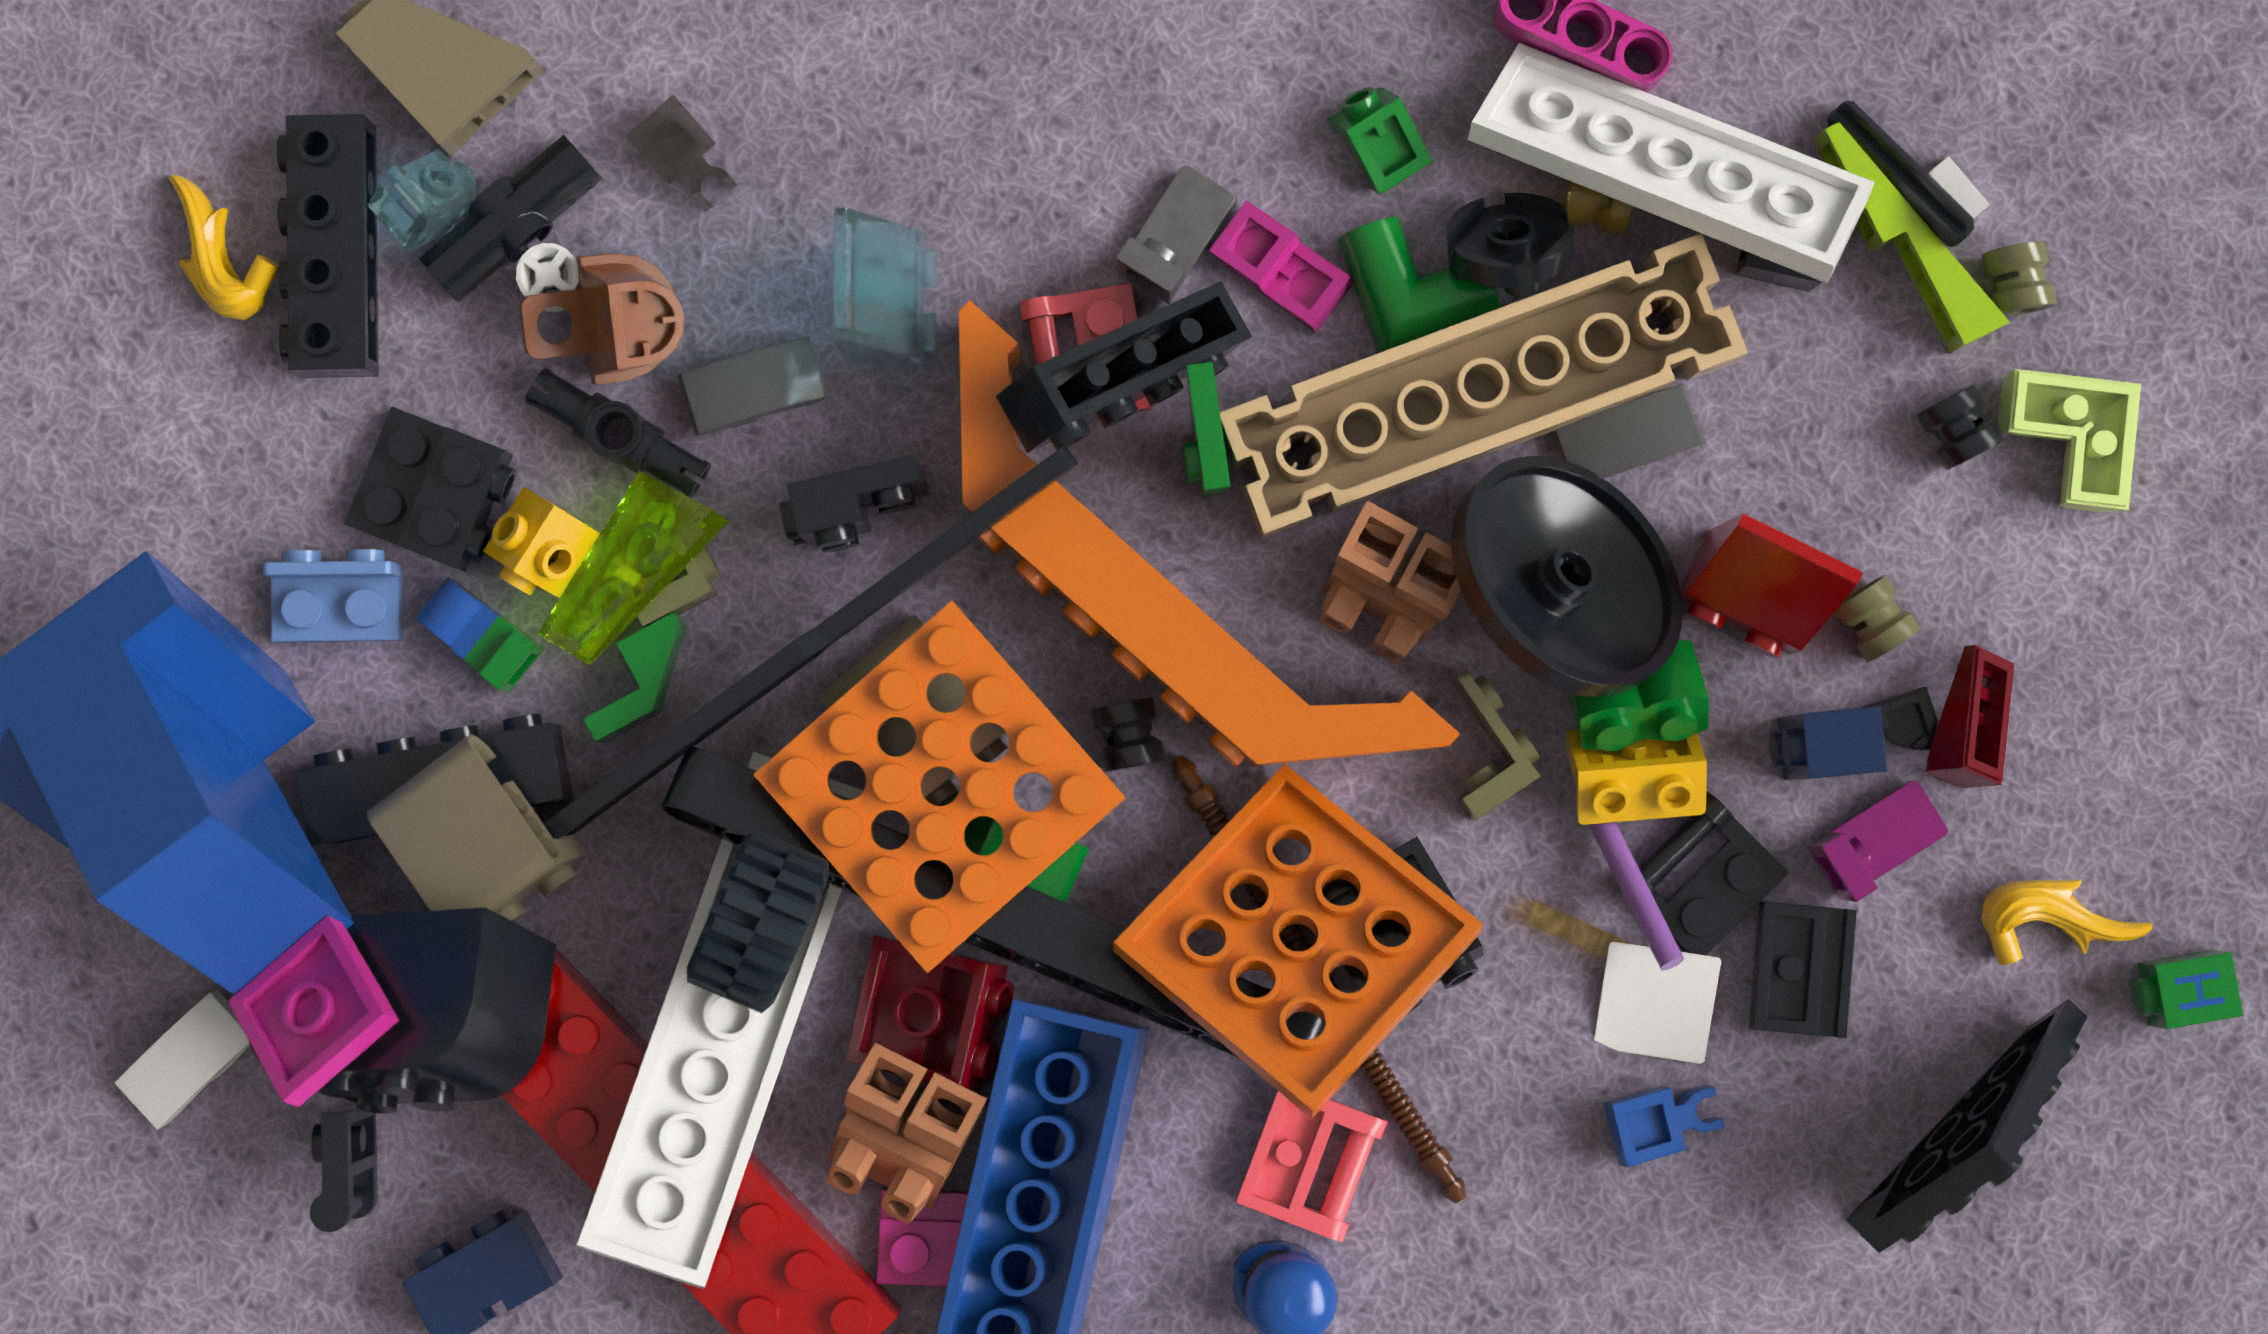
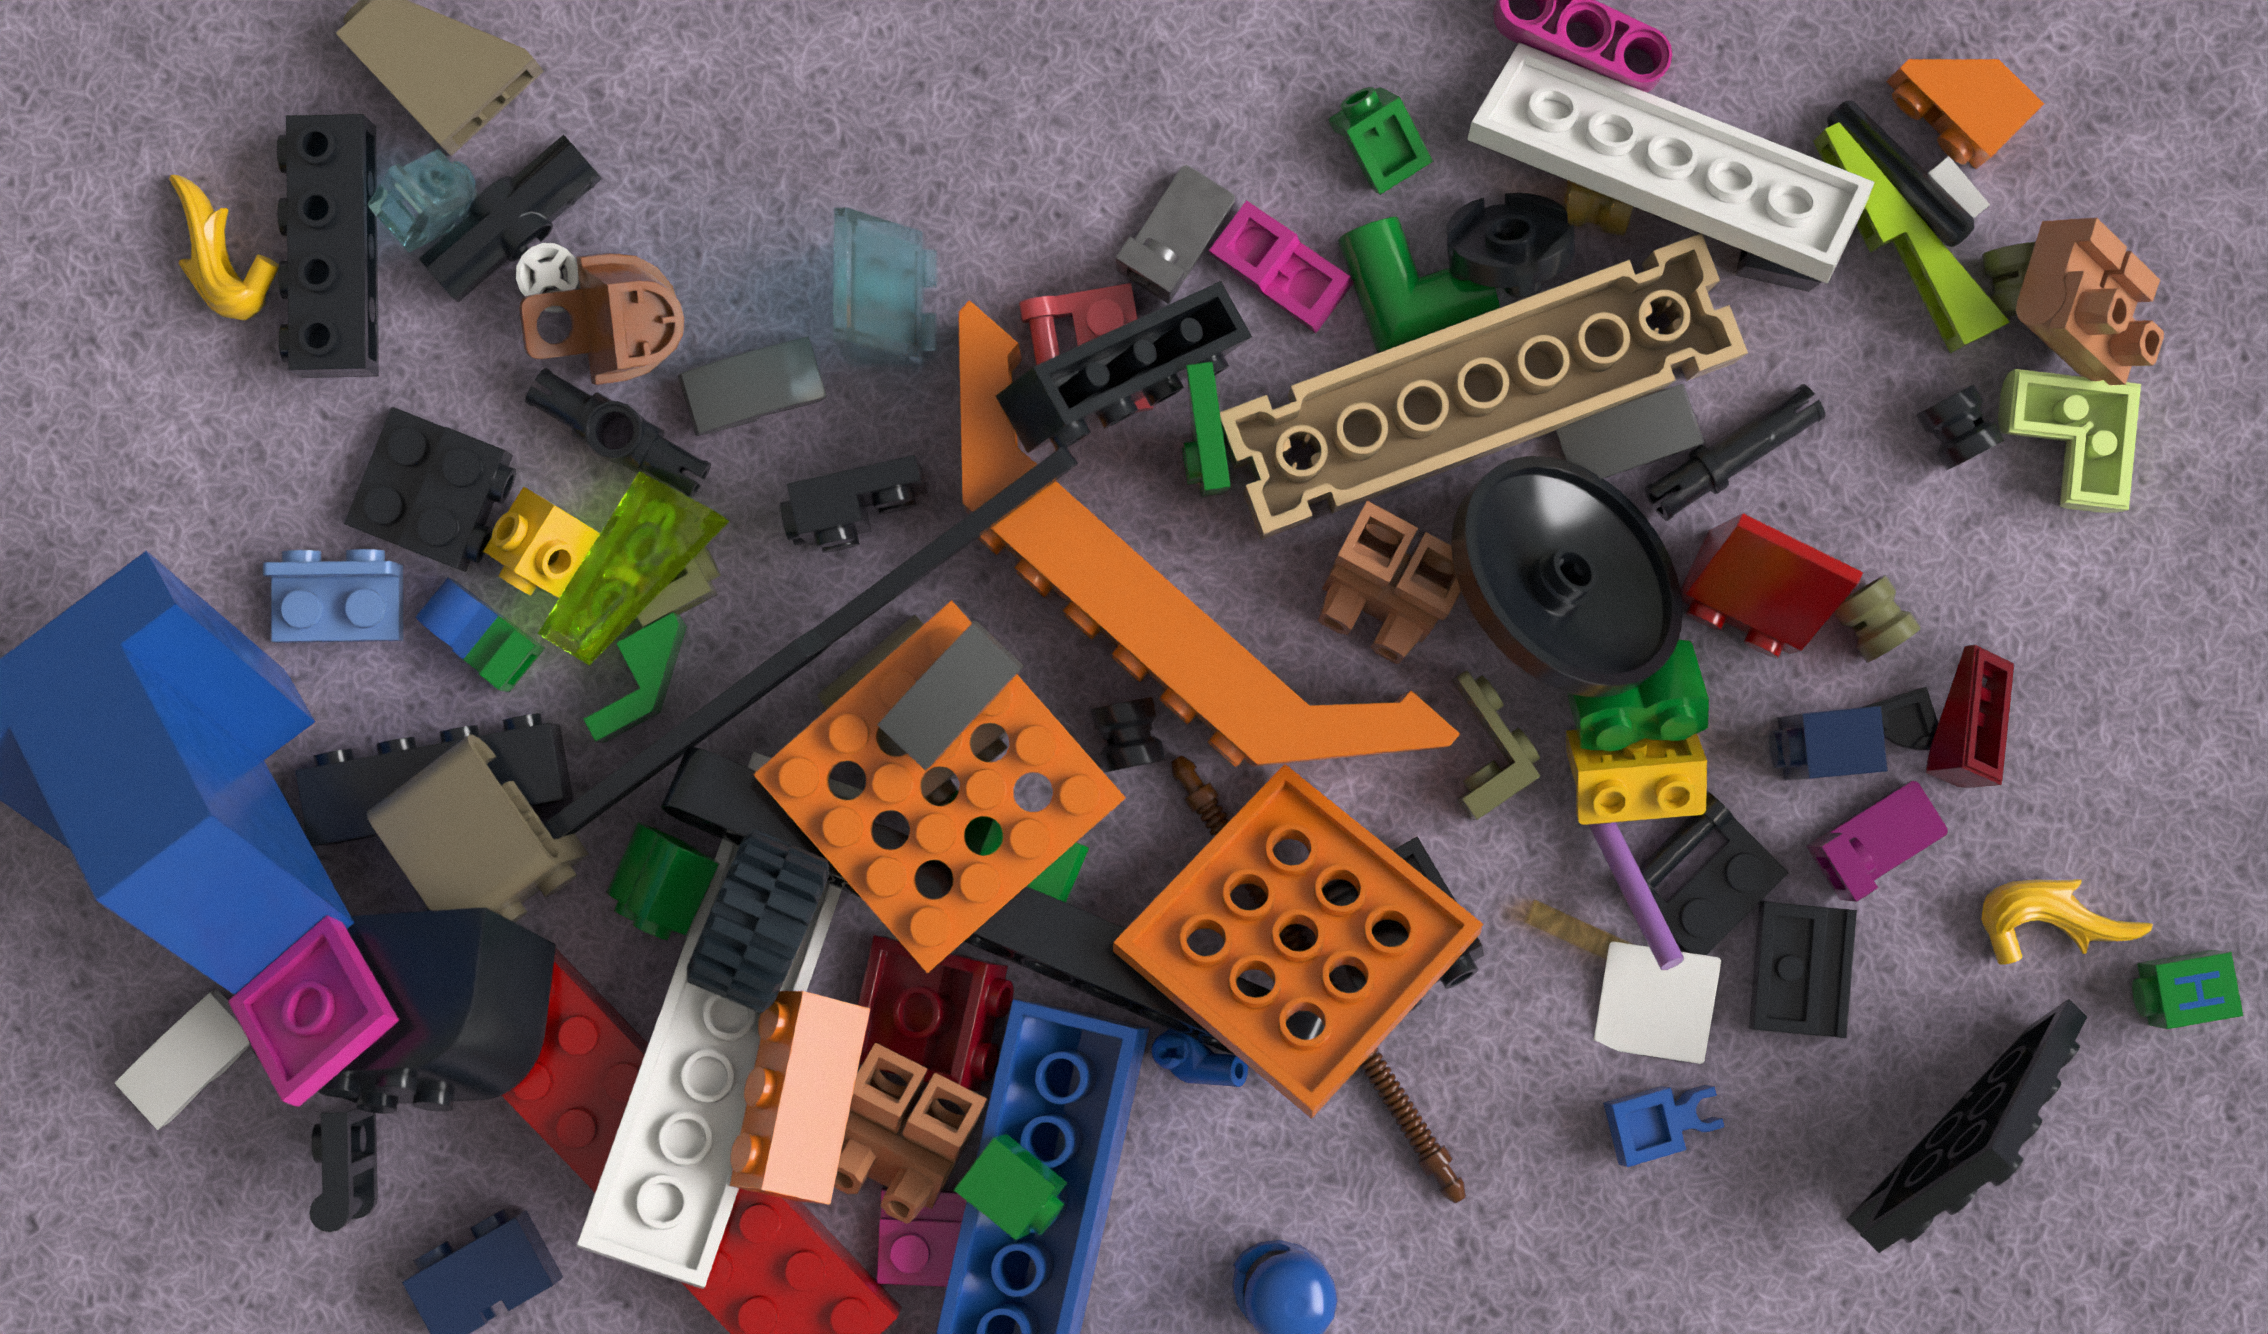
(661, 882): none -> green brick
(675, 146): clear smoke plate -> none
(799, 1097): none -> brick
(950, 695): none -> dark grey slope
(1013, 1188): none -> green brick
(1195, 1062): none -> blue arm
(1290, 1155): coral plate -> none
(1714, 465): none -> black pin
(1967, 101): none -> orange slope
(2084, 298): none -> nougat hips

